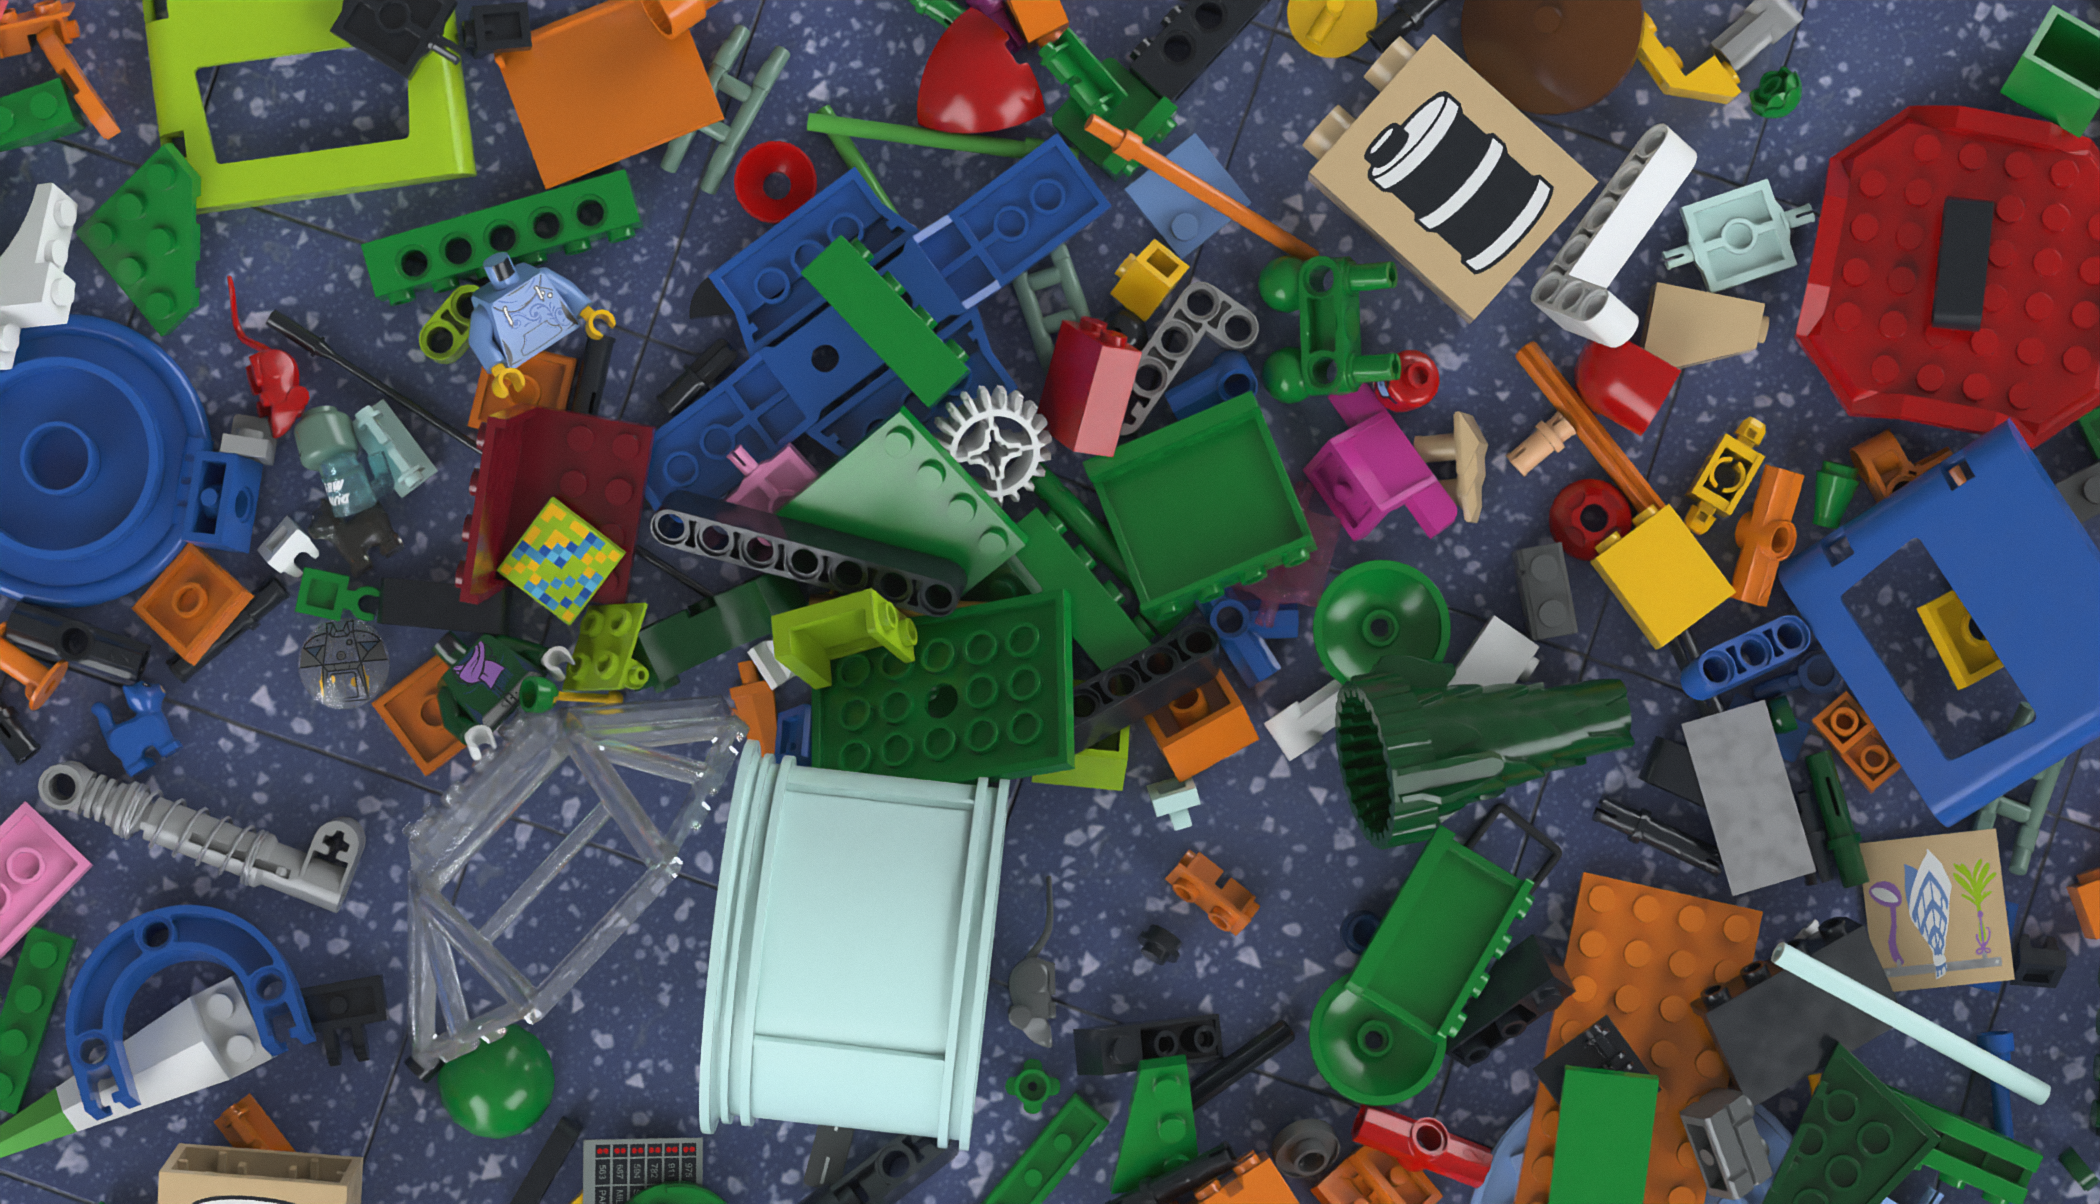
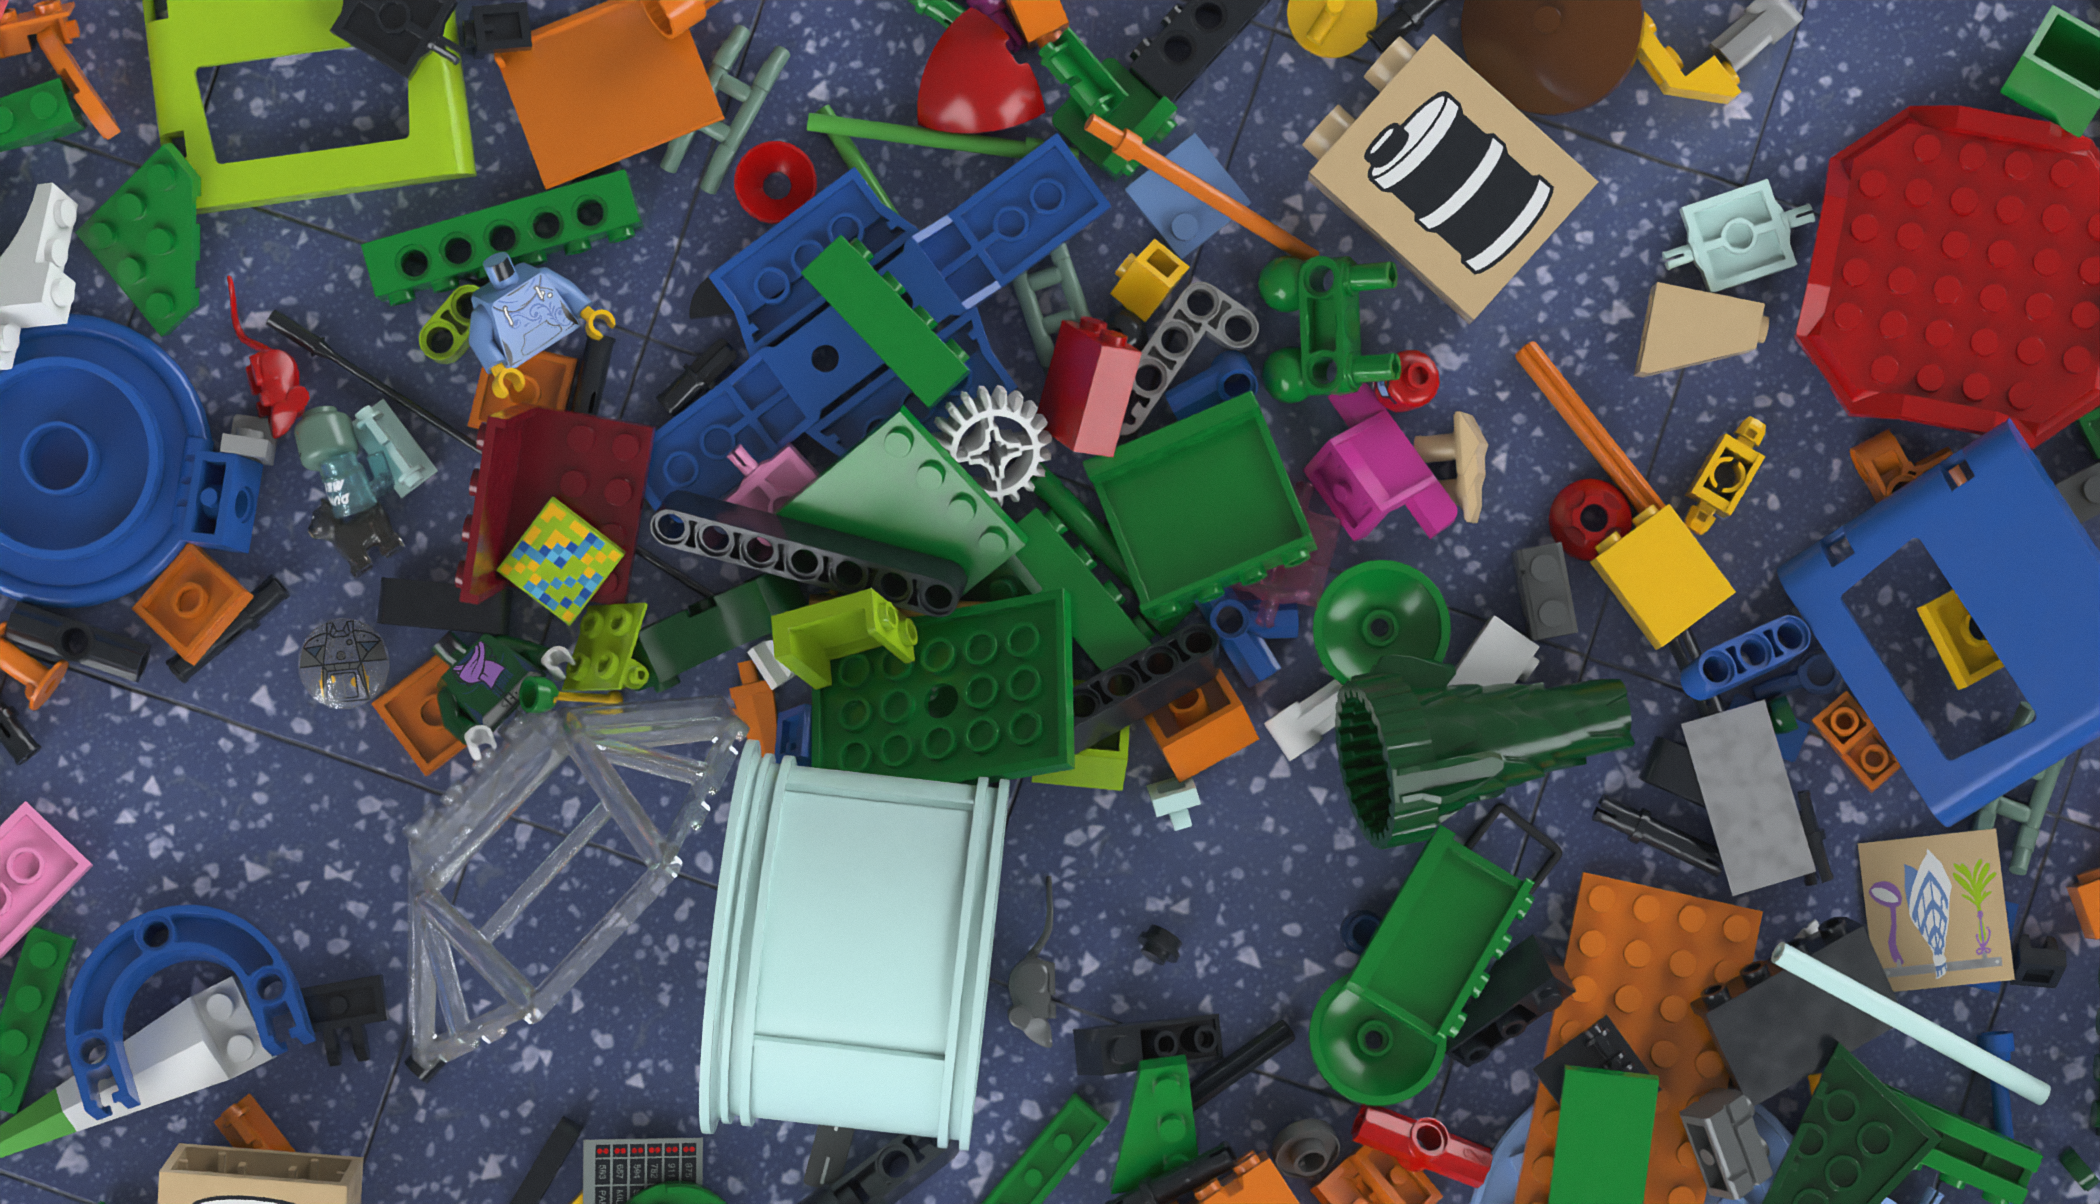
(135, 736): blue animal -> none
(252, 856): light grey piece -> none
(284, 545): white tile -> none
(326, 594): green plate -> none
(499, 1085): green cylinder -> none
(1046, 1086): green plate -> none
(1226, 907): orange hinge -> none
(1541, 443): light nougat pin -> none
(1578, 277): white beam -> none
(1623, 383): red brick -> none
(1766, 535): orange piece -> none
(1777, 93): green plate -> none
(1833, 492): green cone -> none
(1837, 819): dark green pin -> none
(1962, 264): black beam -> none

